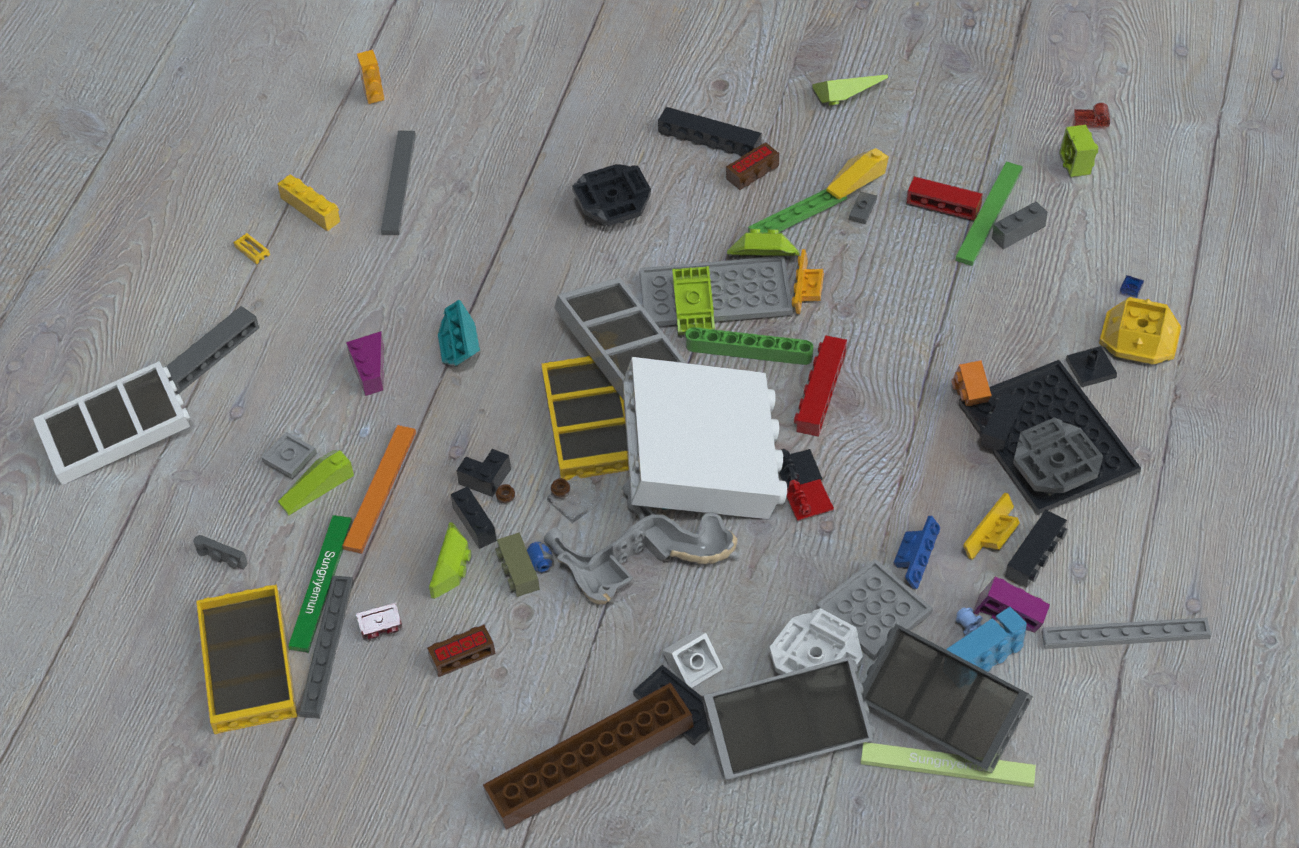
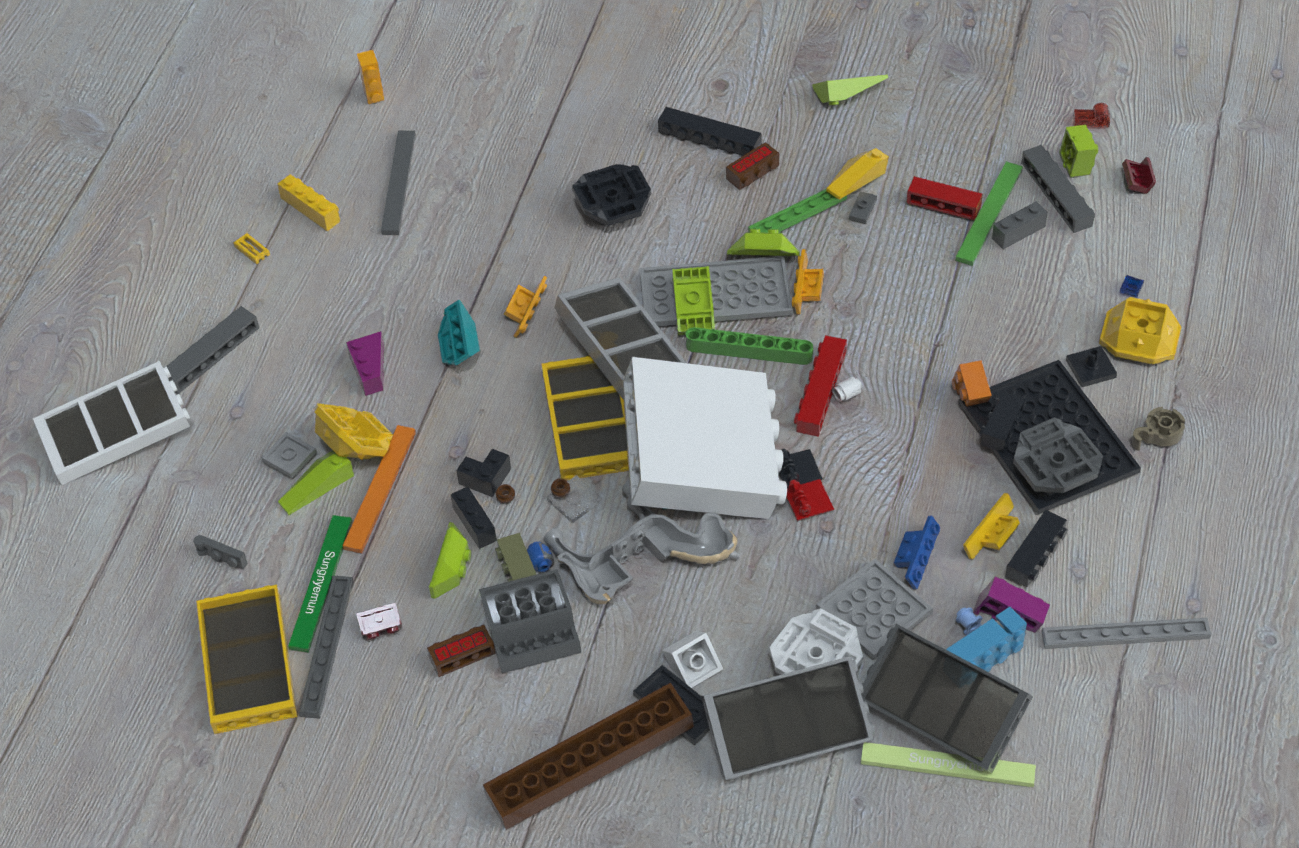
(351, 431): none -> yellow piece
(521, 305): none -> light orange bracket
(530, 621): none -> dark grey slope
(847, 389): none -> white brick
(1058, 188): none -> dark grey brick
(1139, 175): none -> dark red bracket
(1161, 428): none -> dark tan piece

